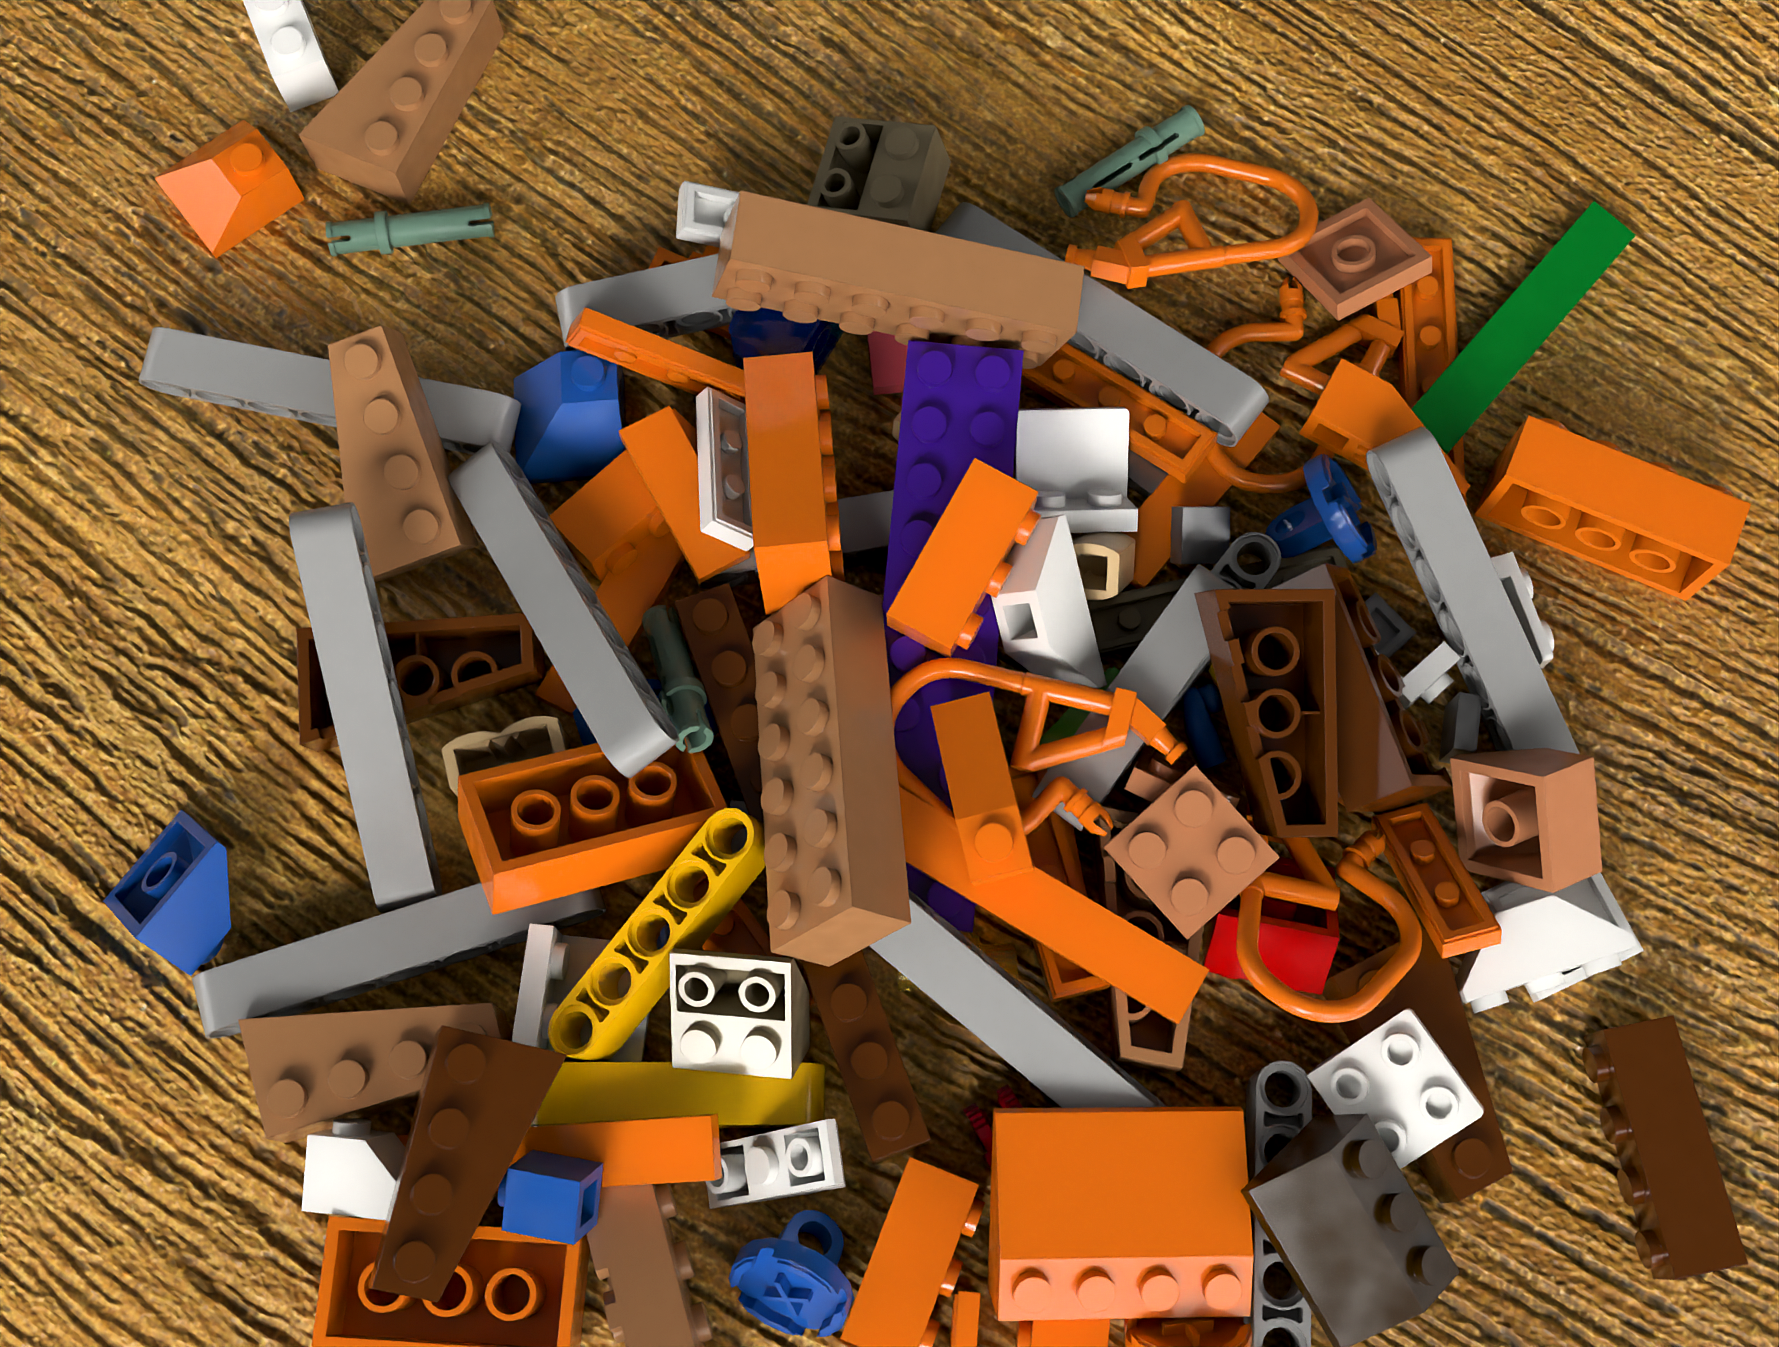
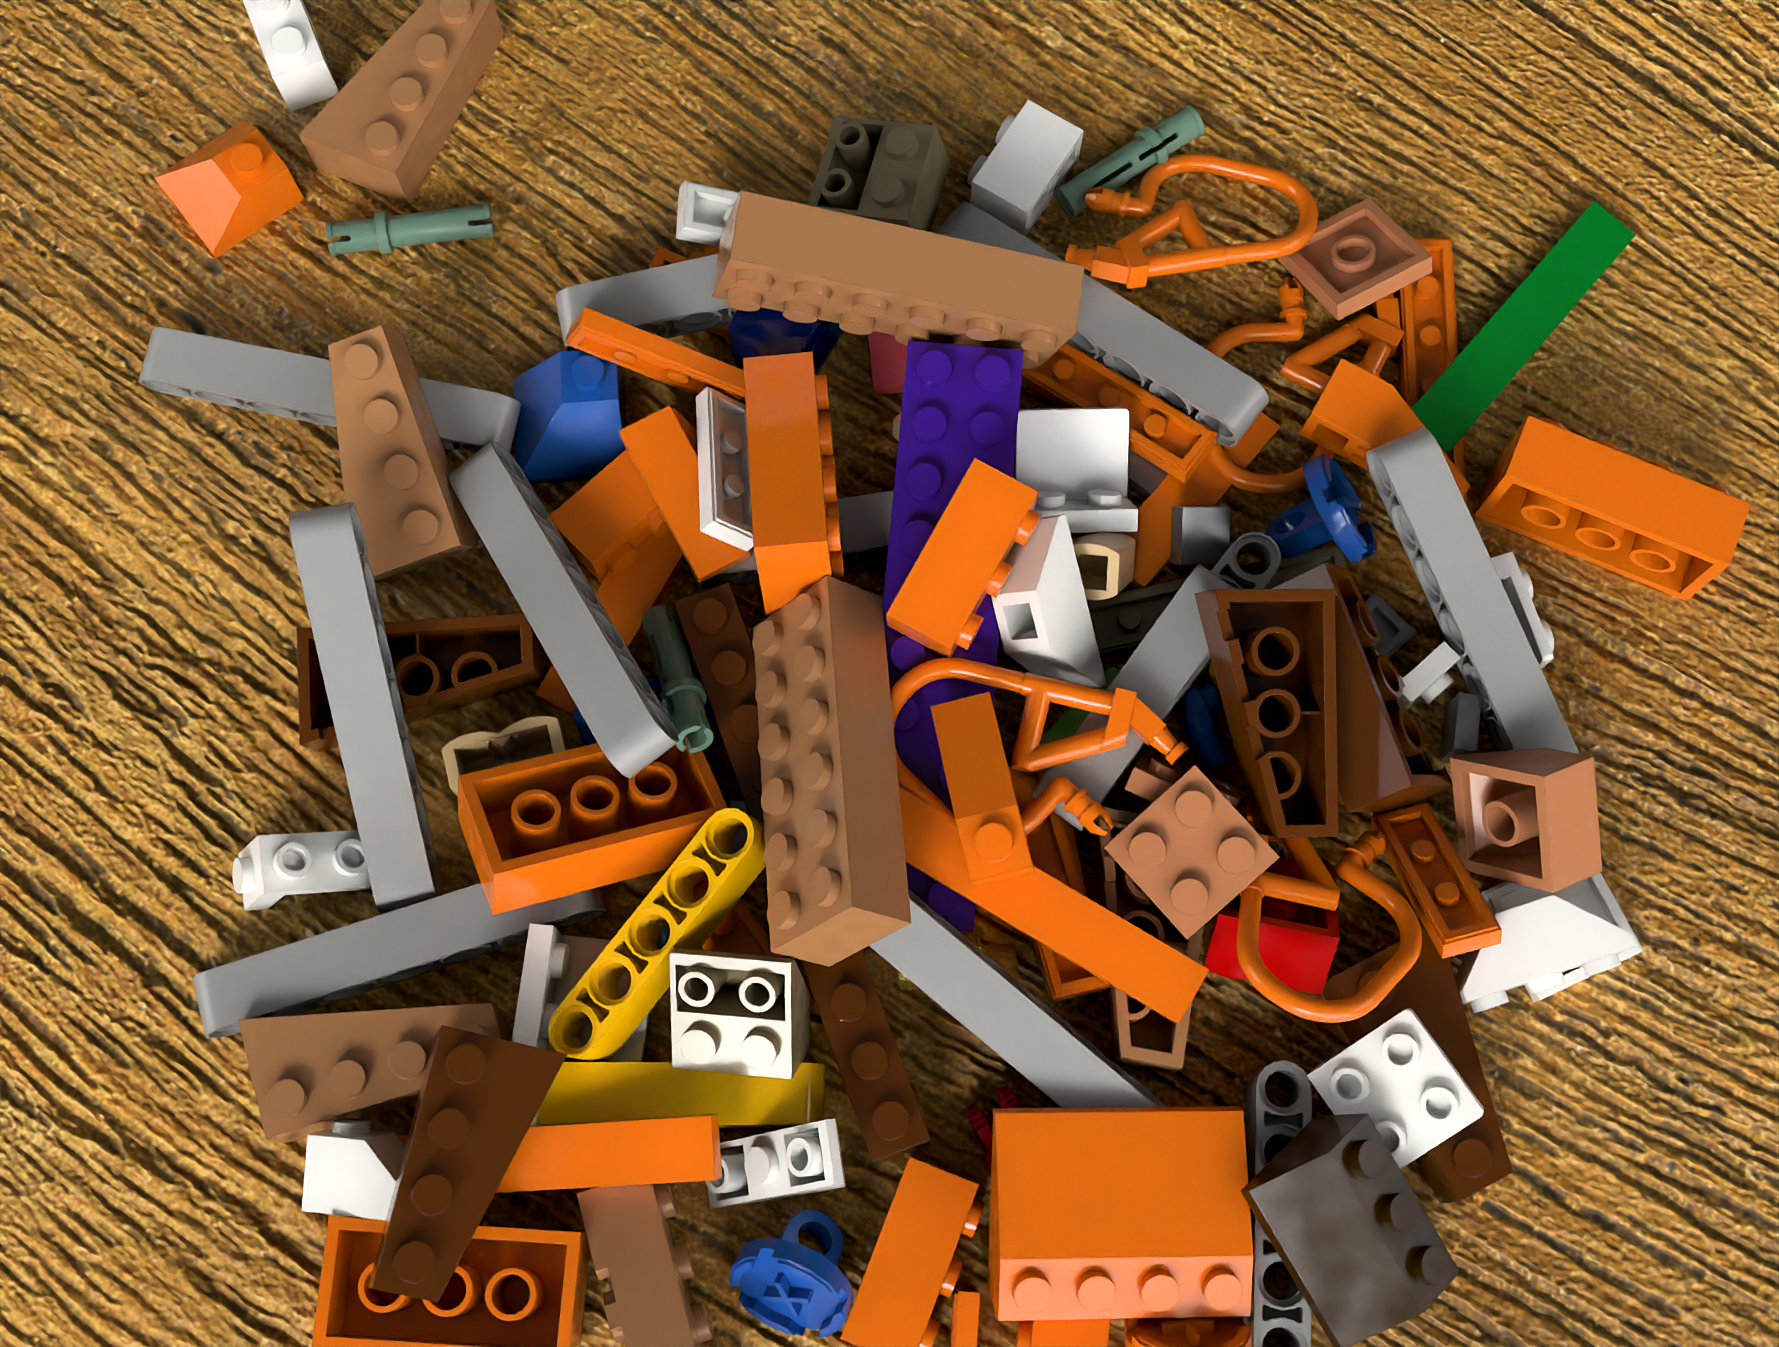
(177, 895): blue slope -> none
(299, 865): none -> white bracket
(551, 1196): blue brick -> none
(1025, 166): none -> white brick
(1663, 1150): reddish brown brick -> none

